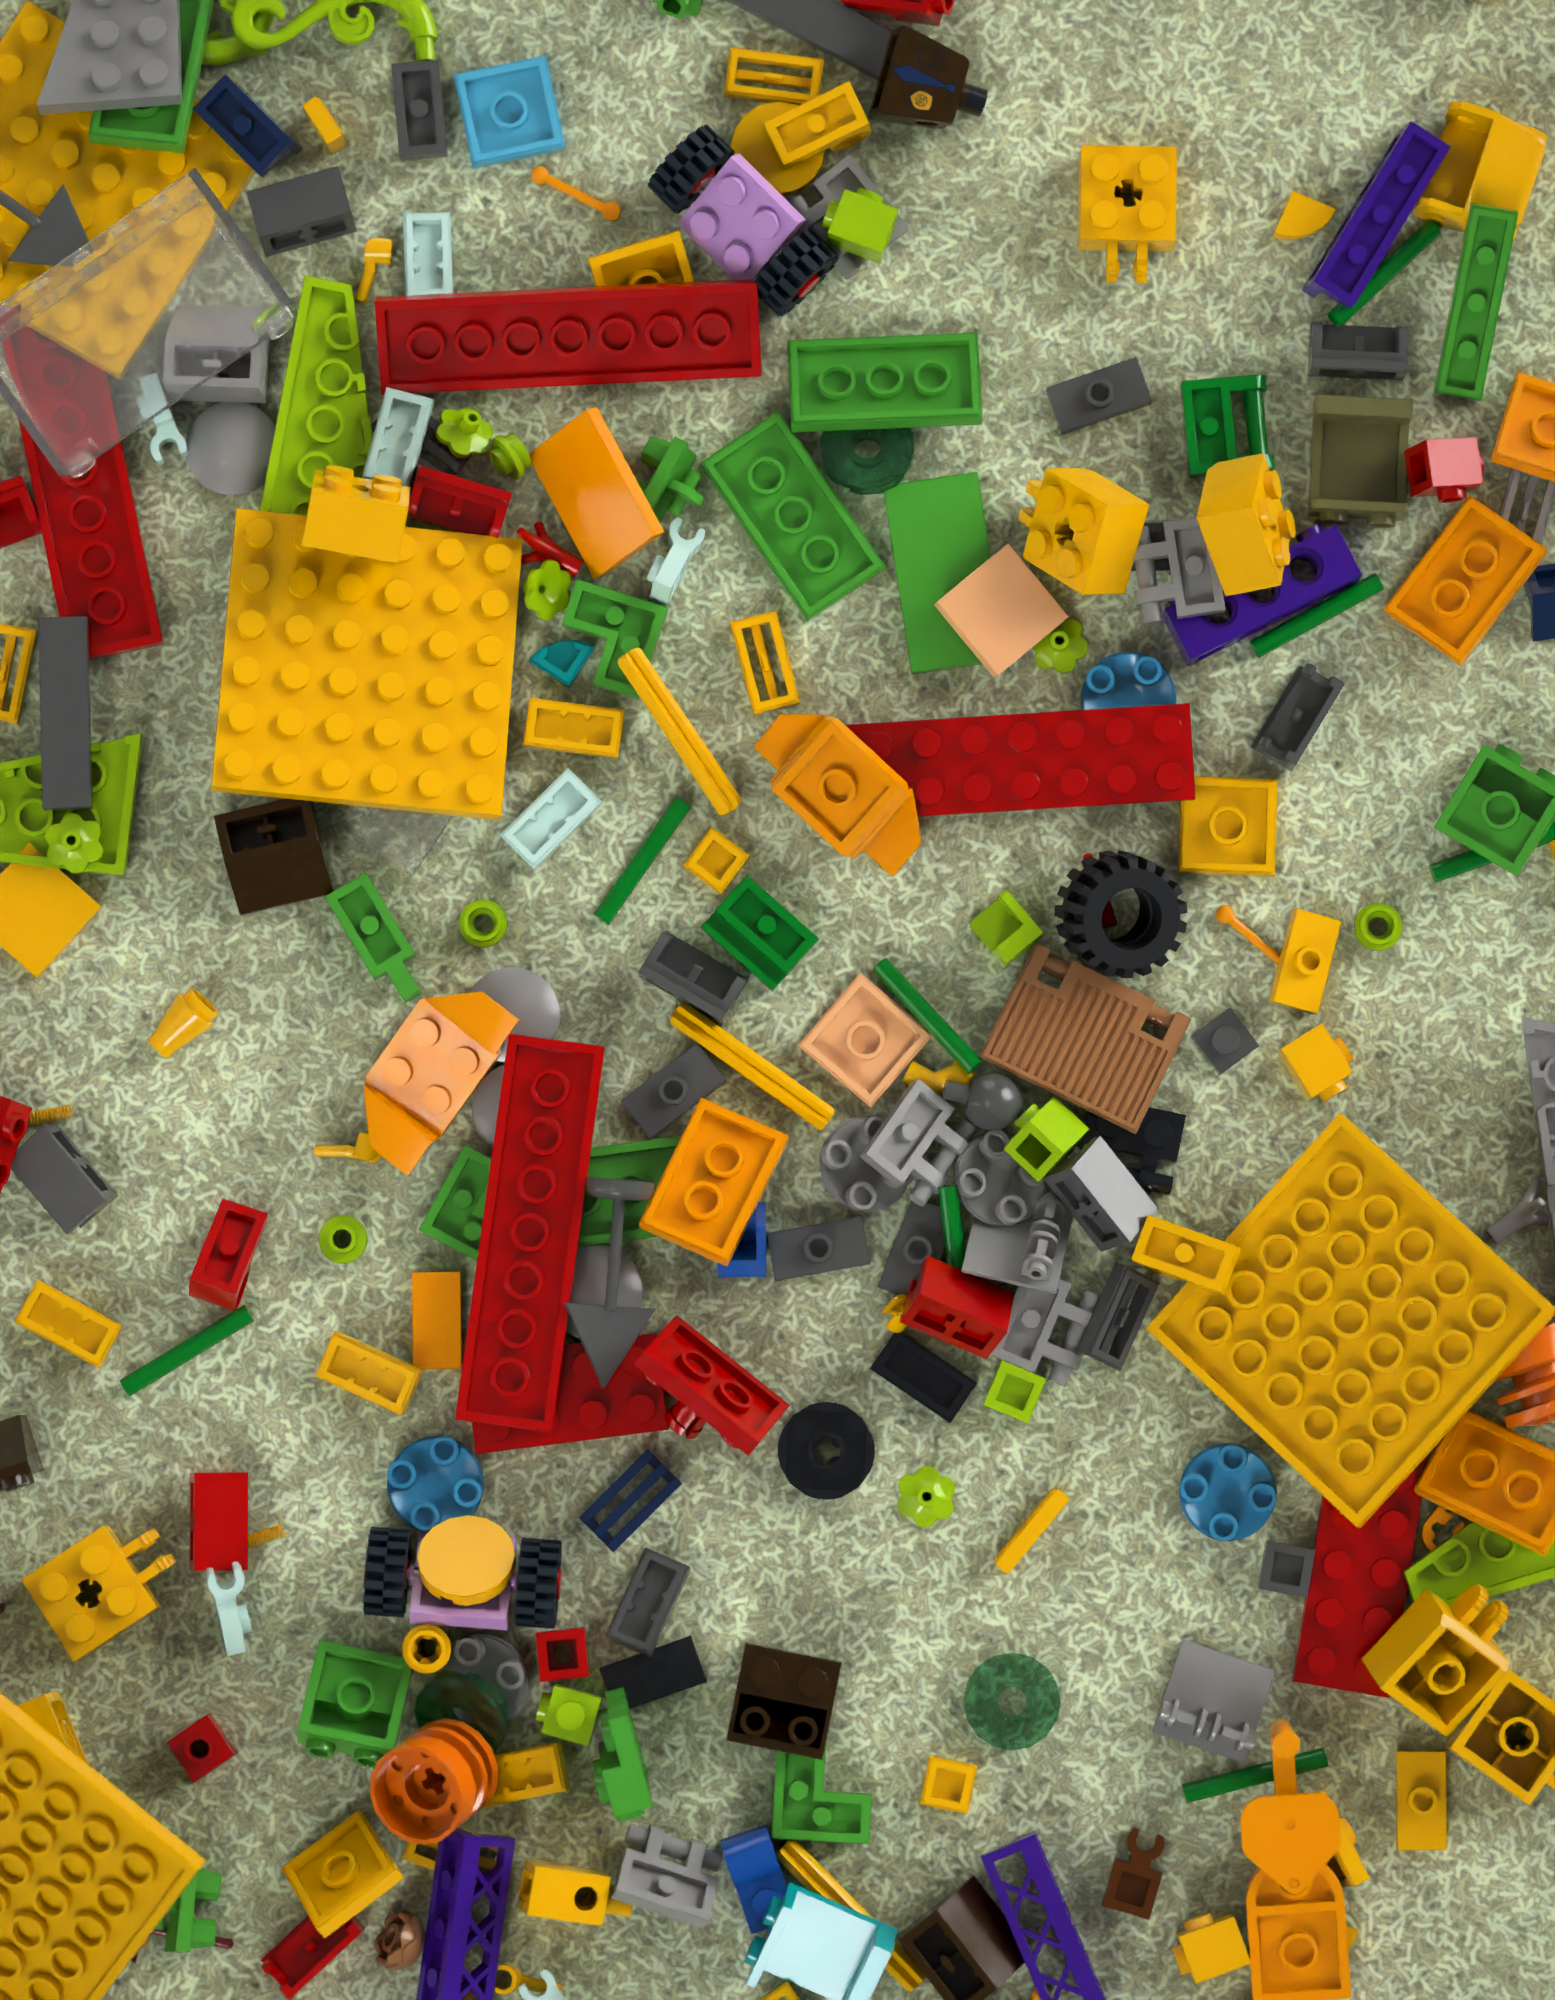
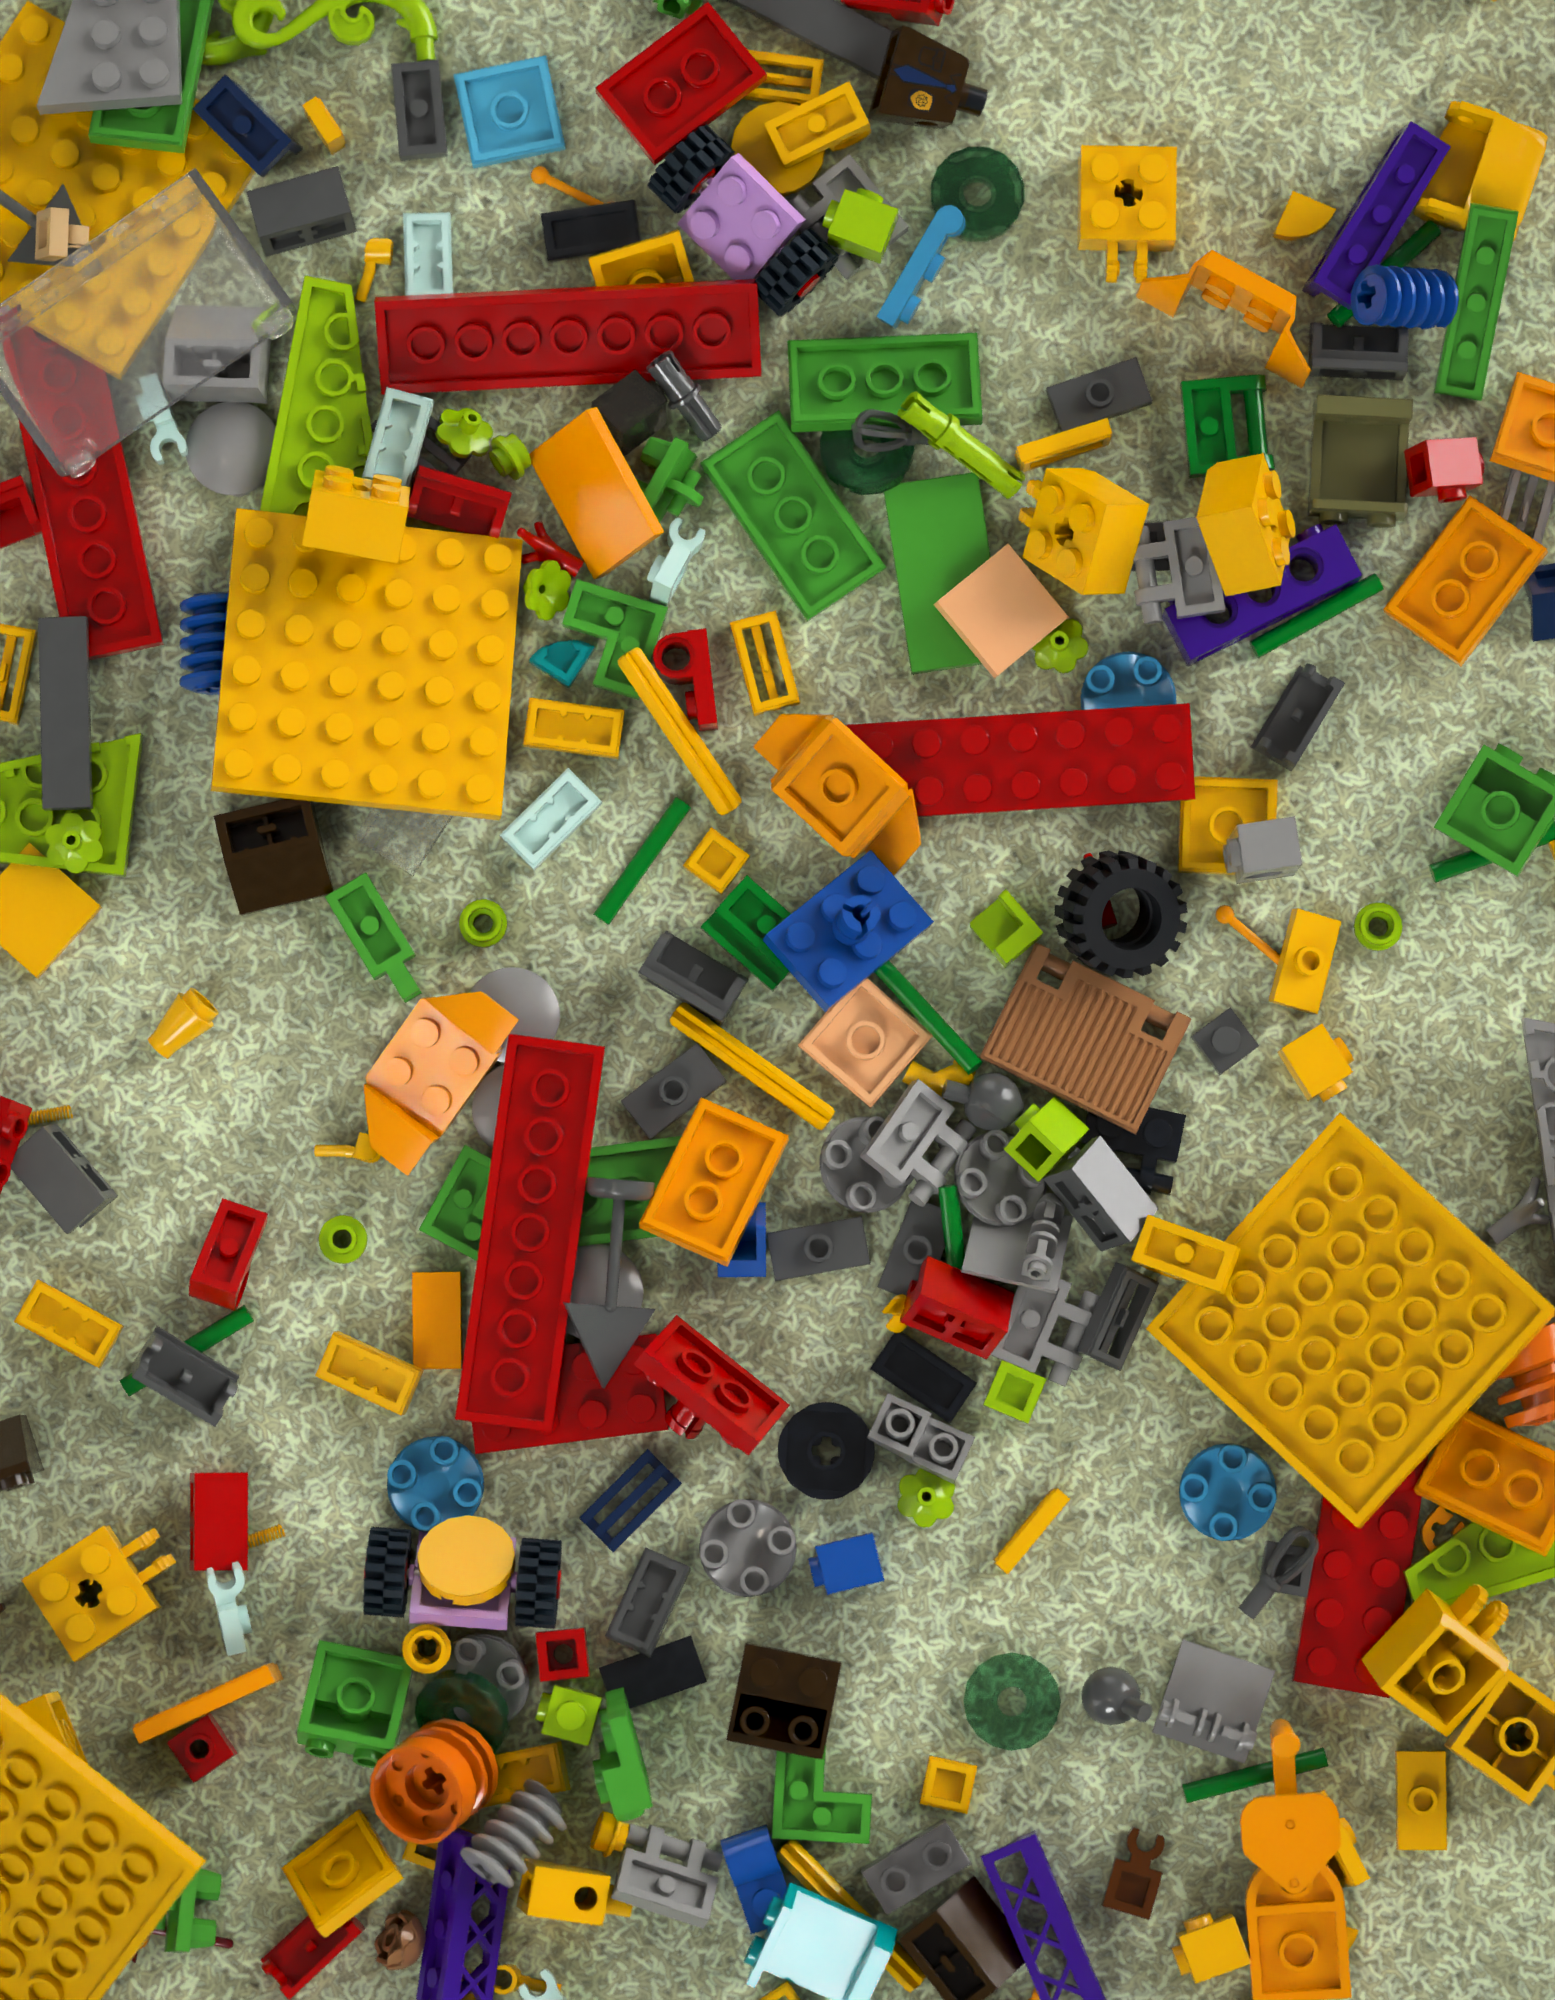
(56, 235): none -> tan tile
(185, 1375): none -> dark grey hinge
(205, 643): none -> blue piece
(207, 1702): none -> light orange tile
(514, 1834): none -> light grey piece
(590, 230): none -> black tile
(609, 1834): none -> yellow plate
(632, 410): none -> clear smoke brick
(681, 83): none -> red plate
(684, 395): none -> dark grey axle
(701, 701): none -> red plate
(747, 1548): none -> light grey dish
(846, 1564): none -> blue brick
(847, 931): none -> blue plate
(906, 435): none -> dark grey piece
(915, 1866): none -> flat silver brick
(920, 1438): none -> light grey slope
(922, 265): none -> dark azure plate
(946, 433): none -> lime pin
(984, 167): none -> clear green tile
(1063, 445): none -> yellow tile
(1114, 1697): none -> dark grey piece
(1233, 285): none -> light orange piece
(1263, 850): none -> light grey brick
(1268, 1581): none -> dark grey piece
(1404, 297): none -> blue piece

